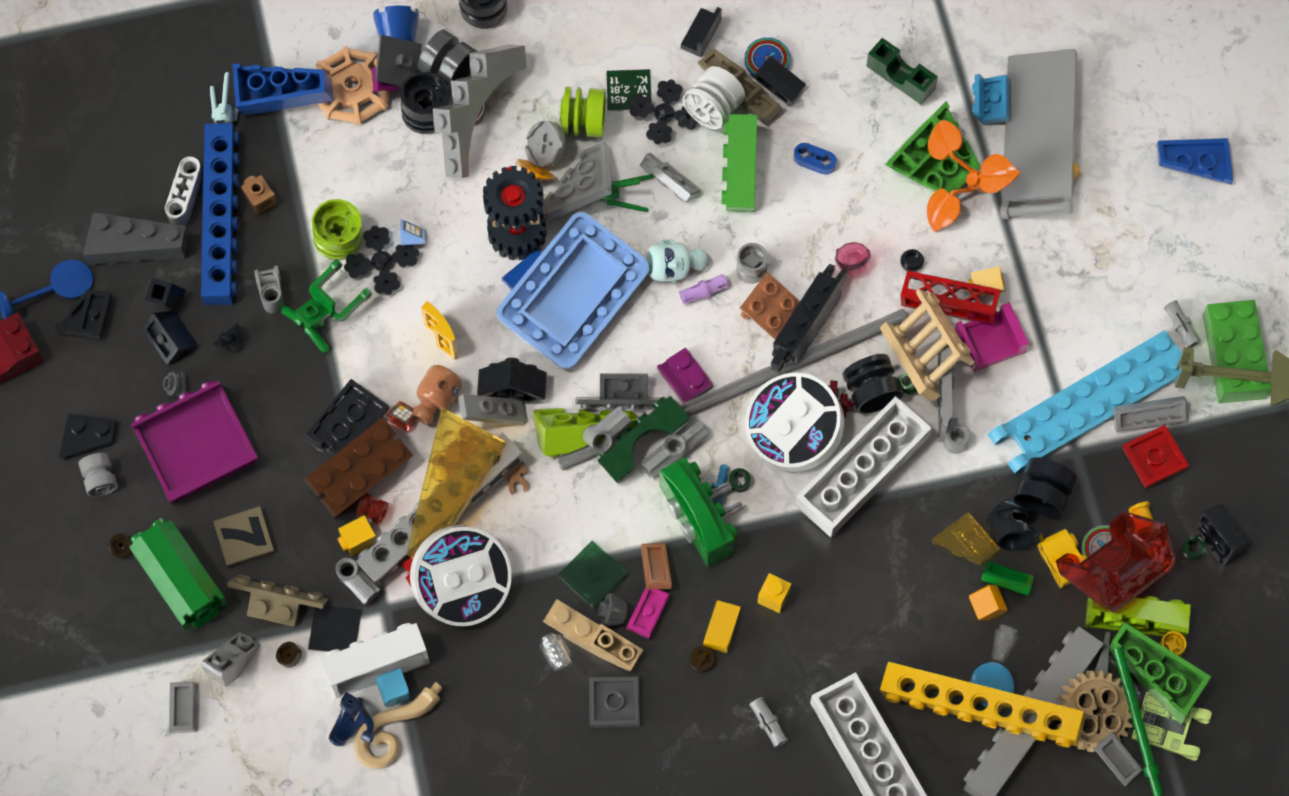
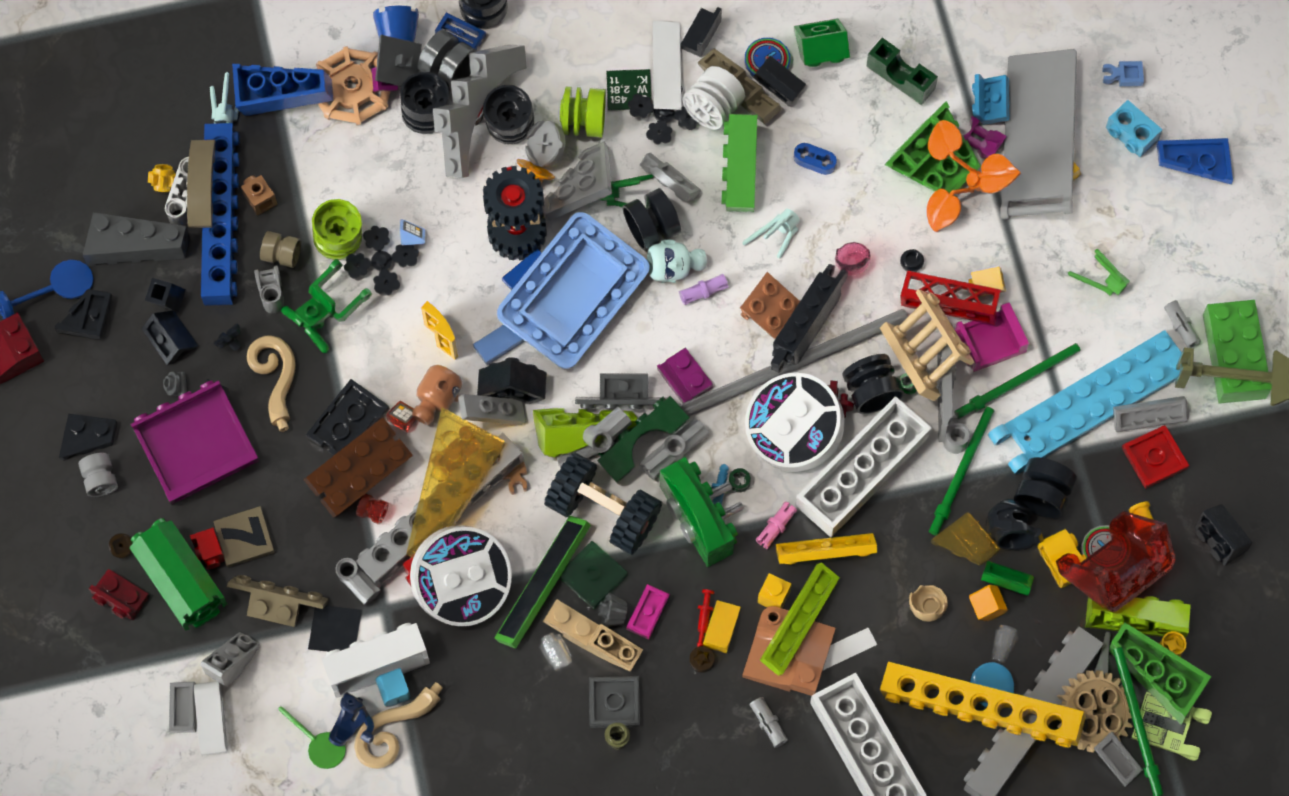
(119, 594): none -> dark red bracket
(161, 177): none -> yellow gear
(200, 183): none -> dark tan slope
(208, 548): none -> red brick
(210, 718): none -> white beam
(277, 404): none -> tan plant
(280, 249): none -> dark tan wheel
(288, 654): dark brown tile -> none
(320, 750): none -> bright green piece
(356, 536): yellow brick -> none
(464, 25): none -> blue tile
(497, 344): none -> medium blue tile
(502, 104): none -> black wheel
(542, 581): none -> black tile
(575, 482): none -> black plate
(617, 730): none -> olive cone
(656, 566): nougat tile -> none
(658, 217): none -> black wheel
(666, 65): none -> white sticker
(705, 611): none -> red piece
(751, 263): light grey wheel -> none
(776, 525): none -> bright pink pin
(784, 223): none -> light aqua plant
(799, 619): none -> lime plate
(807, 663): none -> nougat slope
(822, 42): none -> green slope
(825, 548): none -> yellow plate
(849, 647): none -> white sticker
(928, 603): none -> tan hair
(943, 510): none -> green bar
(978, 402): none -> green bar
(991, 142): none -> magenta piece
(1116, 281): none -> bright green plant
(1128, 73): none -> medium blue plate
(1137, 125): none -> medium azure brick
(1201, 547): dark green bush -> none

